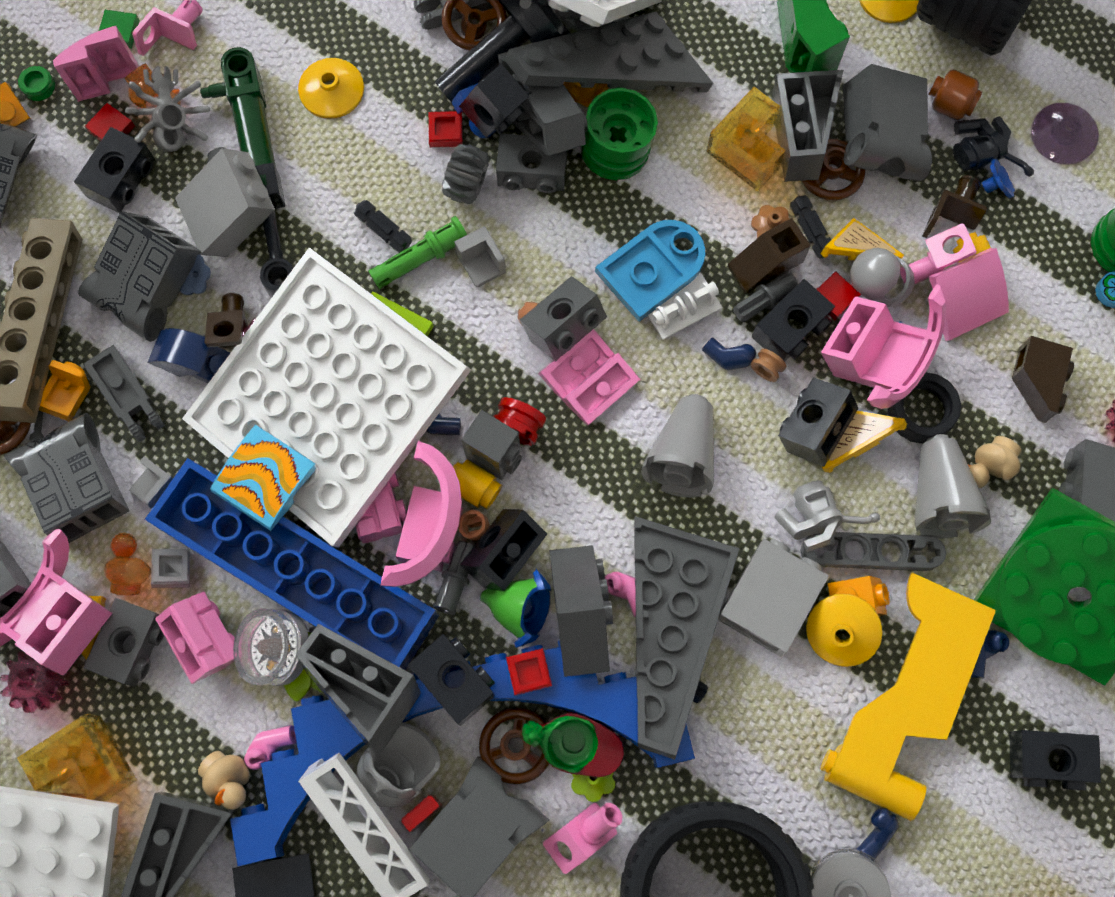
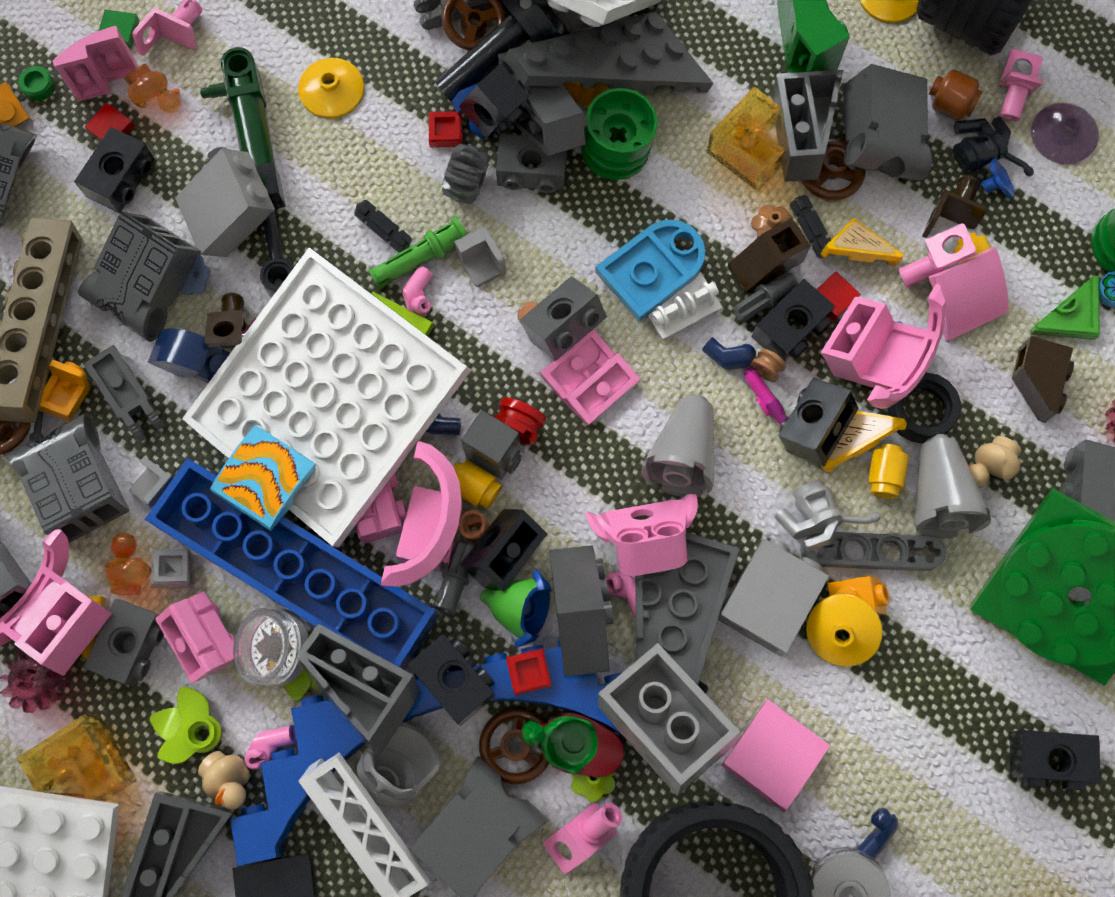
(168, 115): light grey animal -> none
(181, 727): none -> lime plate
(414, 294): none -> bright pink arm
(421, 813): red tile -> none
(649, 543): none -> bright pink piece
(667, 719): none -> light grey brick
(766, 400): none -> dark pink piece
(775, 755): none -> bright pink slope
(877, 272): light grey helmet -> none
(888, 471): none -> yellow brick
(918, 704): yellow door -> none
(993, 643): dark blue arm -> none
(1019, 84): none -> bright pink bracket
(1075, 316): none -> bright green tile

